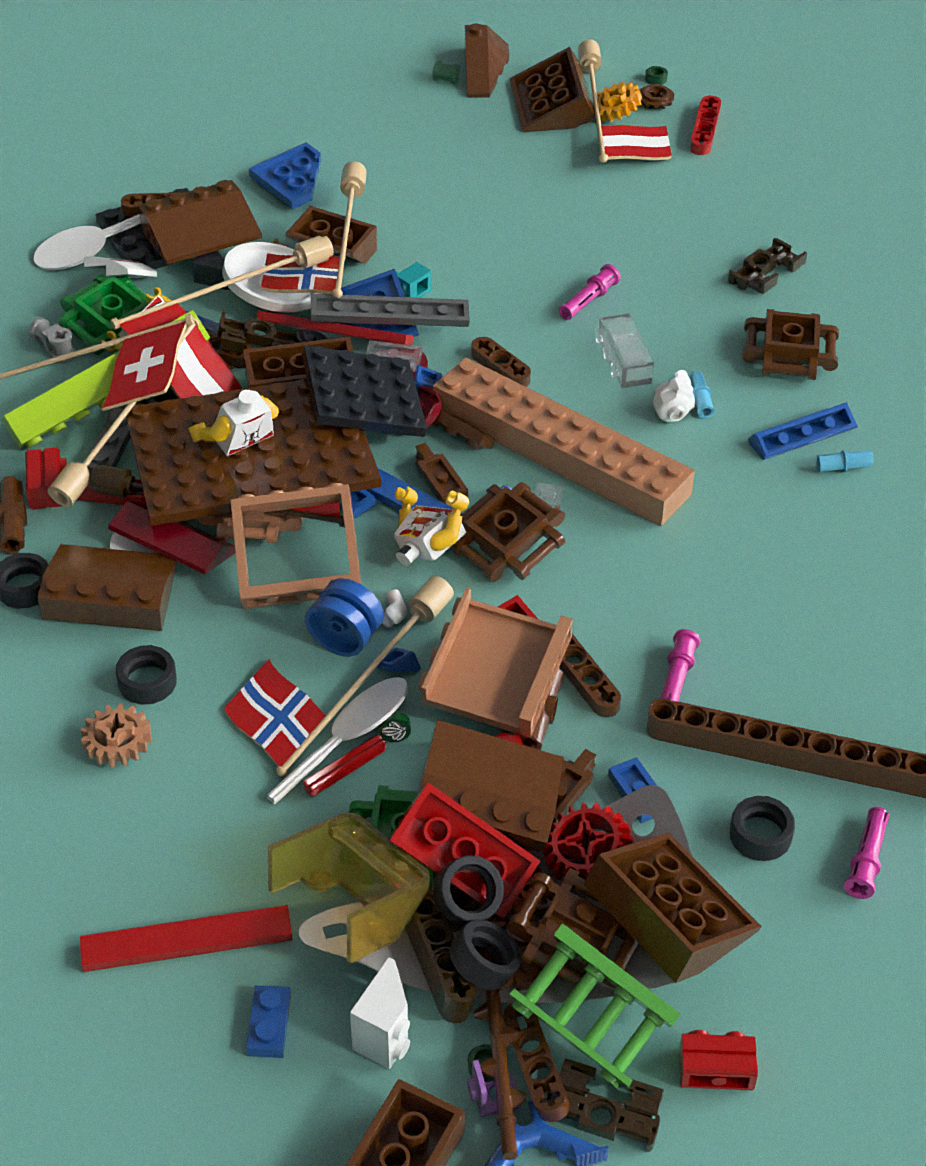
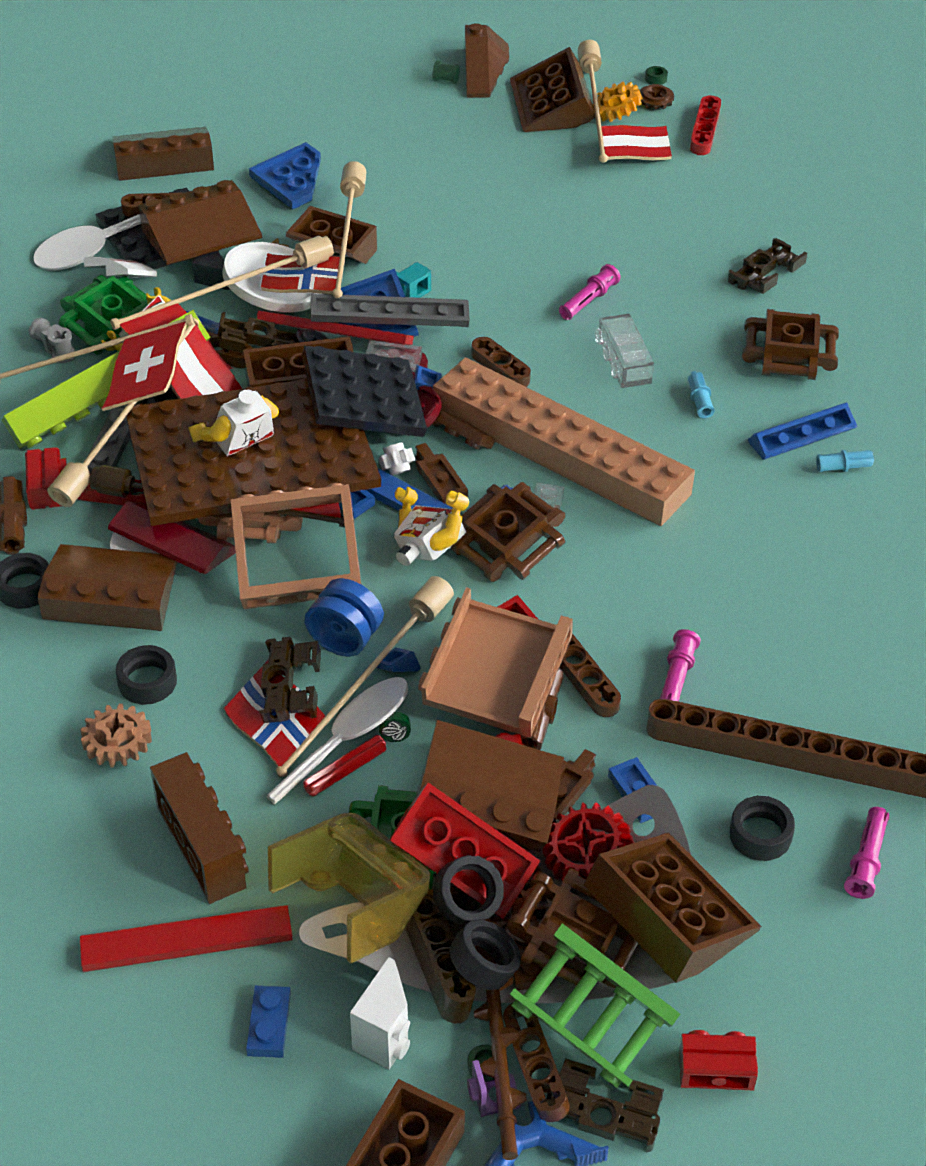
(163, 153): none -> reddish brown slope
(200, 827): none -> reddish brown brick
(282, 696): none -> dark brown piece
(396, 459): none -> white gear
(396, 610): white arm -> none
(674, 398): white head -> none

